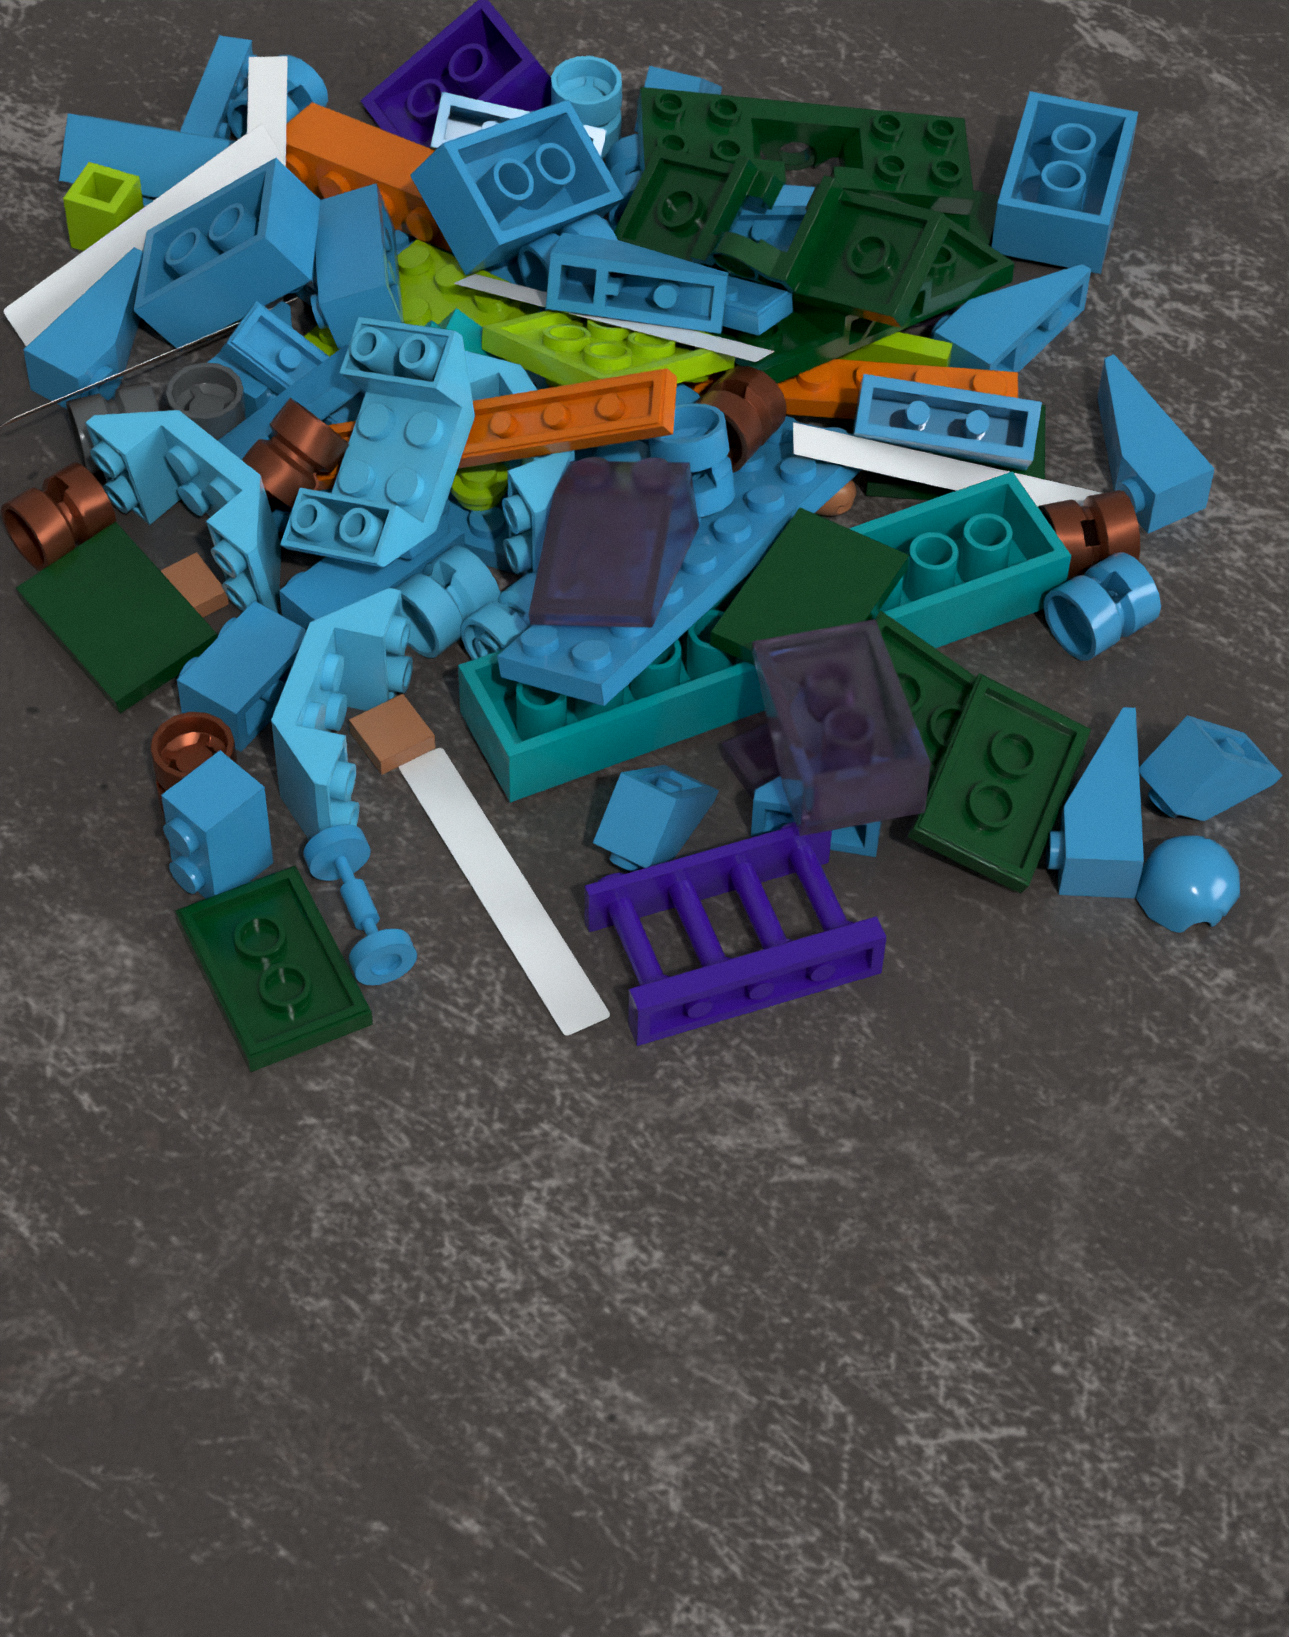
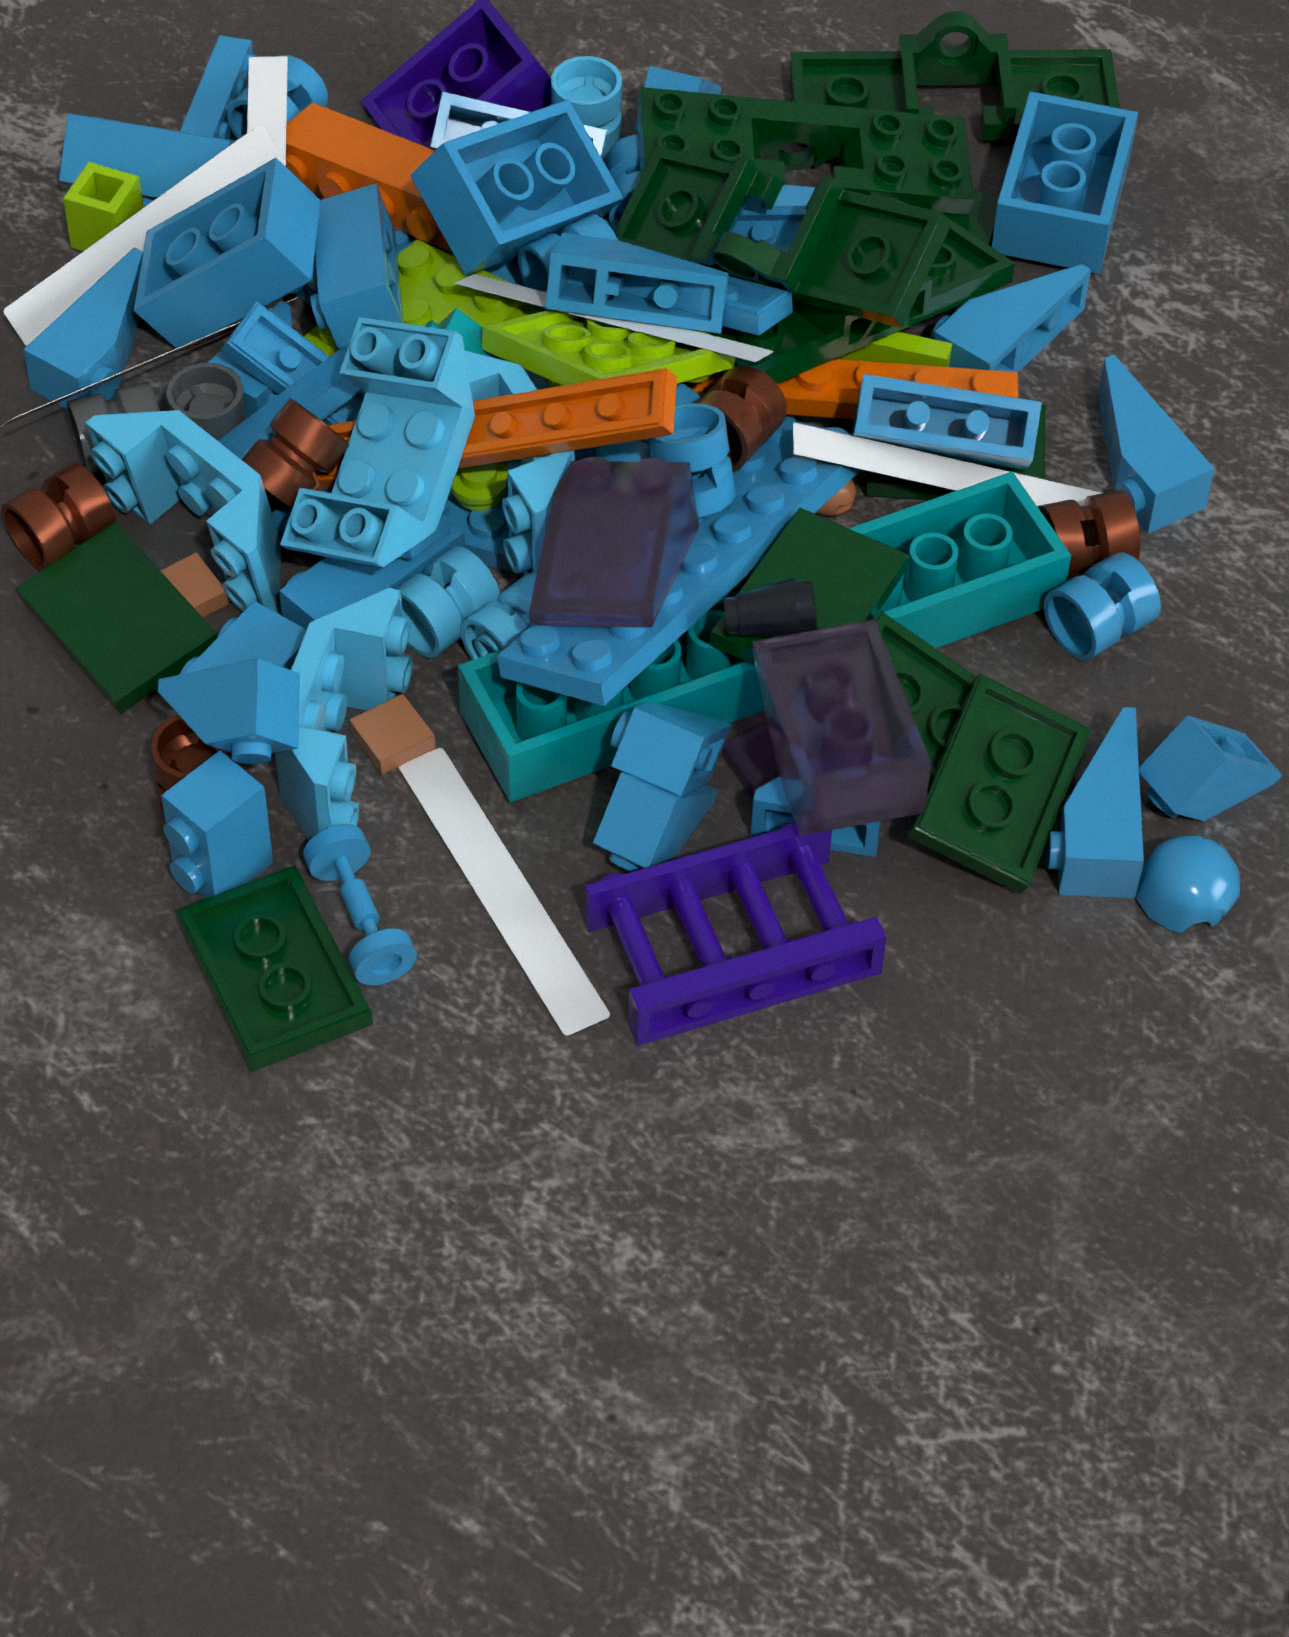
(239, 707): none -> dark azure slope
(668, 746): none -> dark azure slope
(772, 610): none -> black cone
(891, 77): none -> dark green plate

